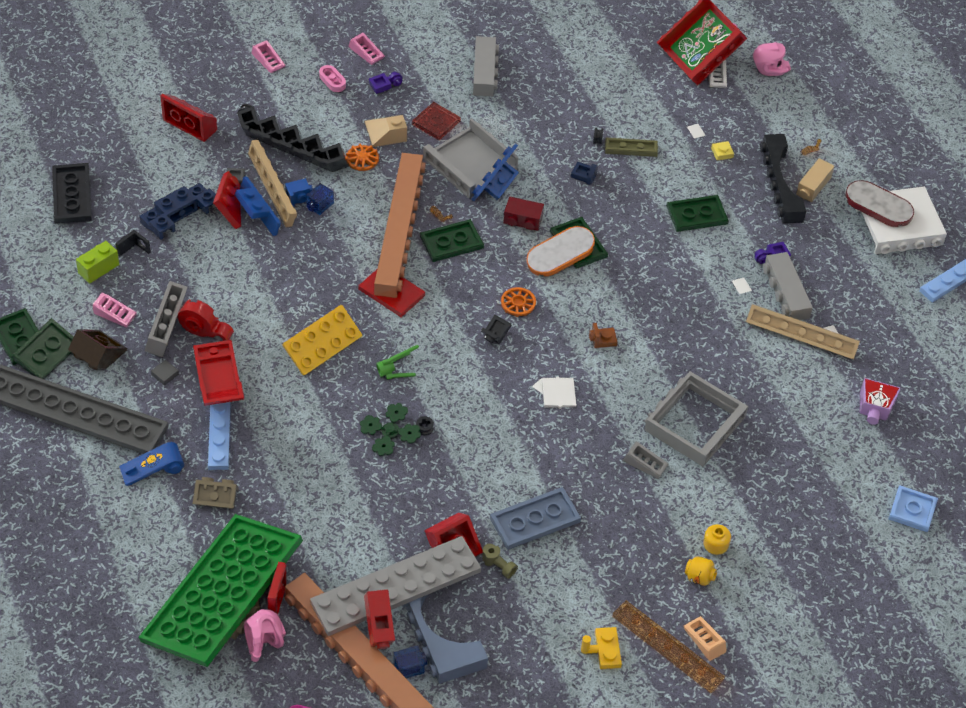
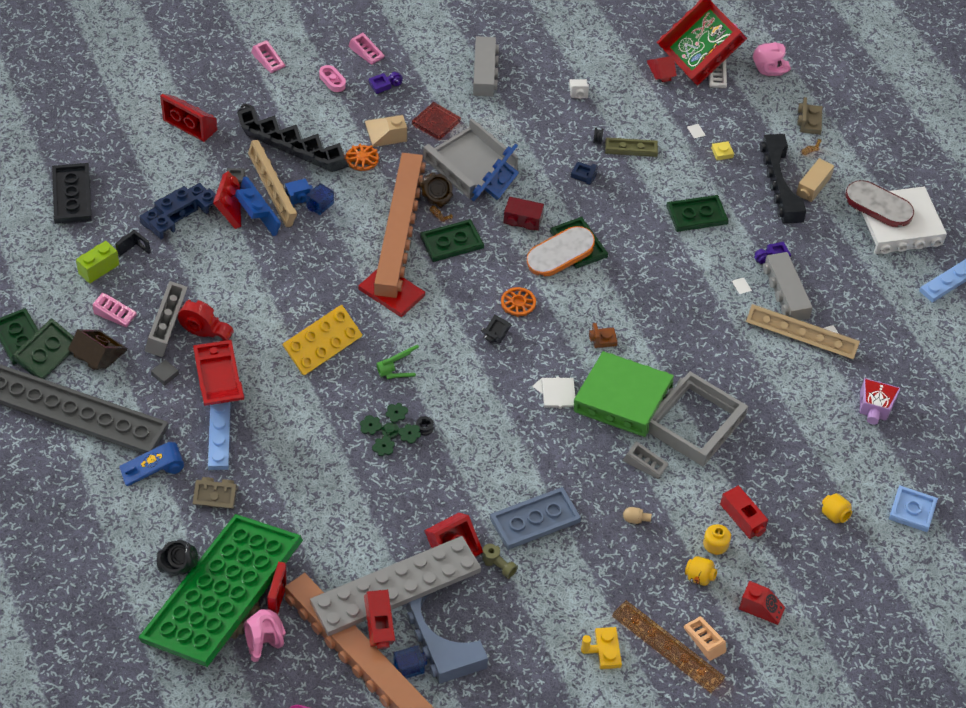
(177, 558): none -> black hair
(436, 189): none -> dark brown hair
(579, 88): none -> white bracket
(622, 393): none -> bright green panel
(636, 515): none -> tan cylinder
(663, 68): none -> red slope
(744, 512): none -> red brick
(761, 603): none -> red slope
(810, 118): none -> dark tan bracket
(836, 508): none -> yellow head

